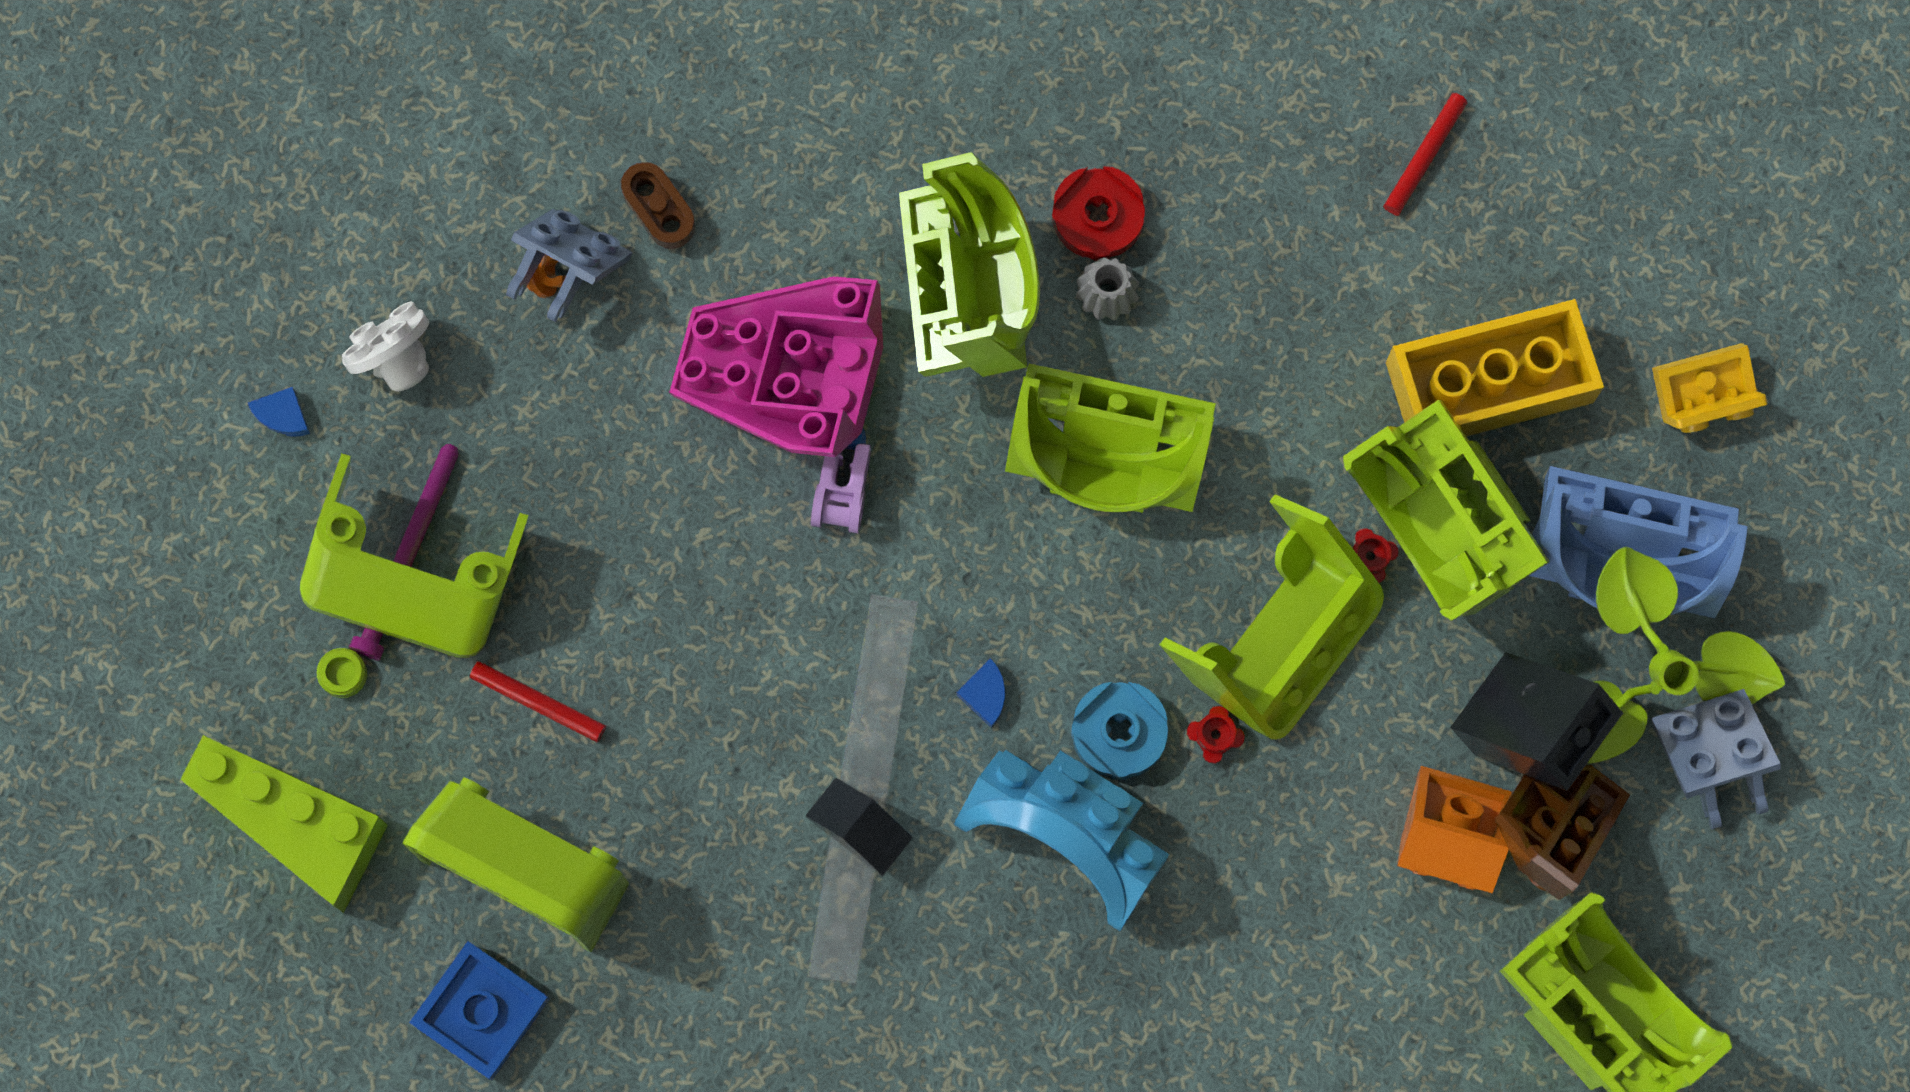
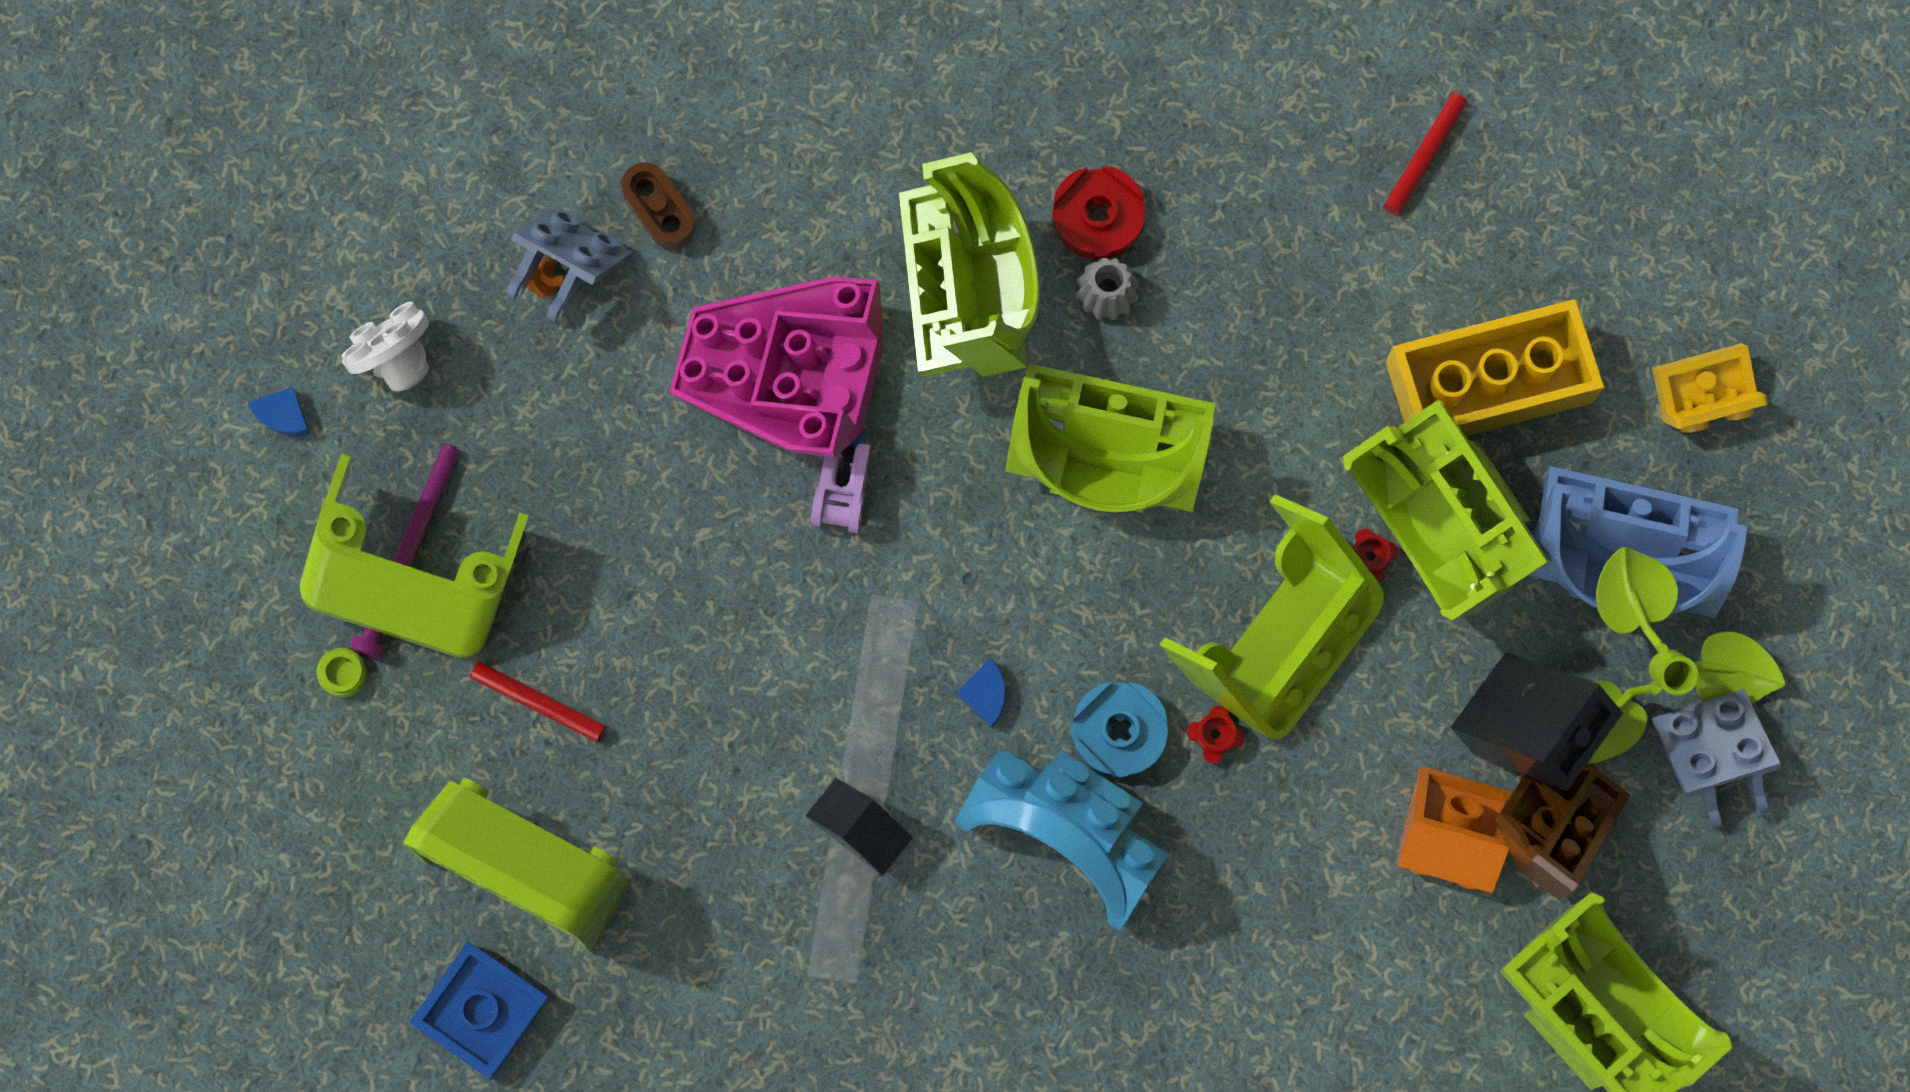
(298, 824): lime wedge -> none

